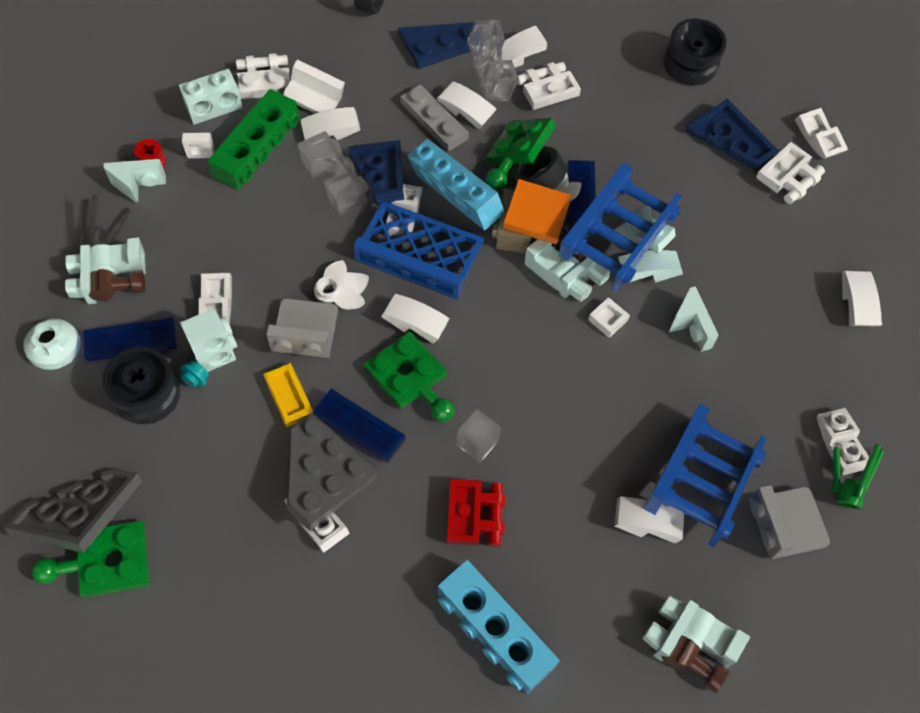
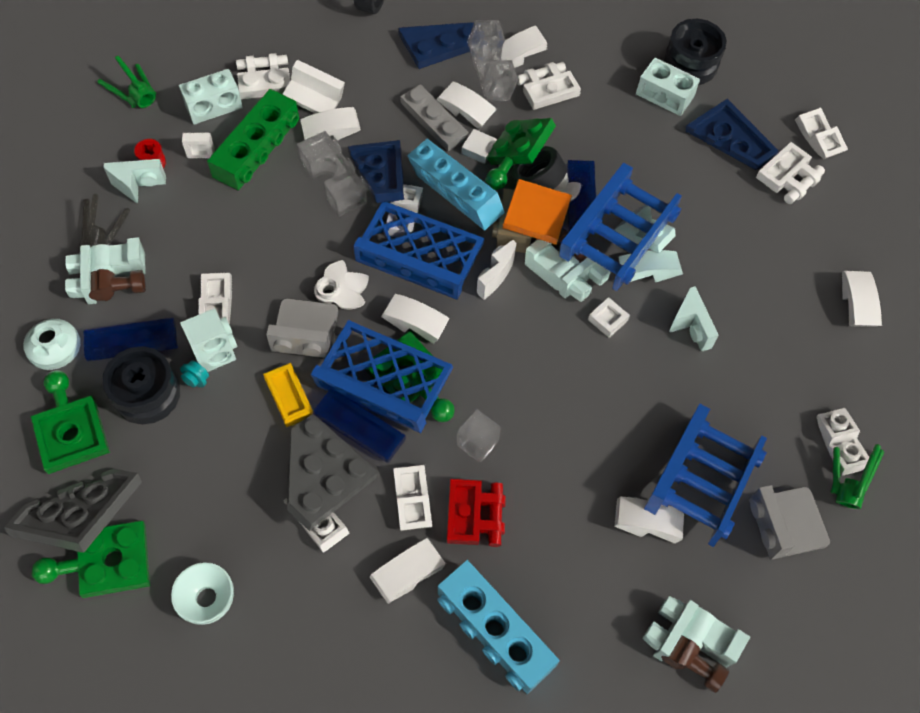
(53, 423): none -> green plate
(139, 91): none -> green plant
(192, 582): none -> light aqua piece
(376, 399): none -> blue fence
(407, 570): none -> white slope
(412, 497): none -> white slope
(478, 146): none -> white tile
(501, 263): none -> white slope
(667, 86): none -> light aqua brick

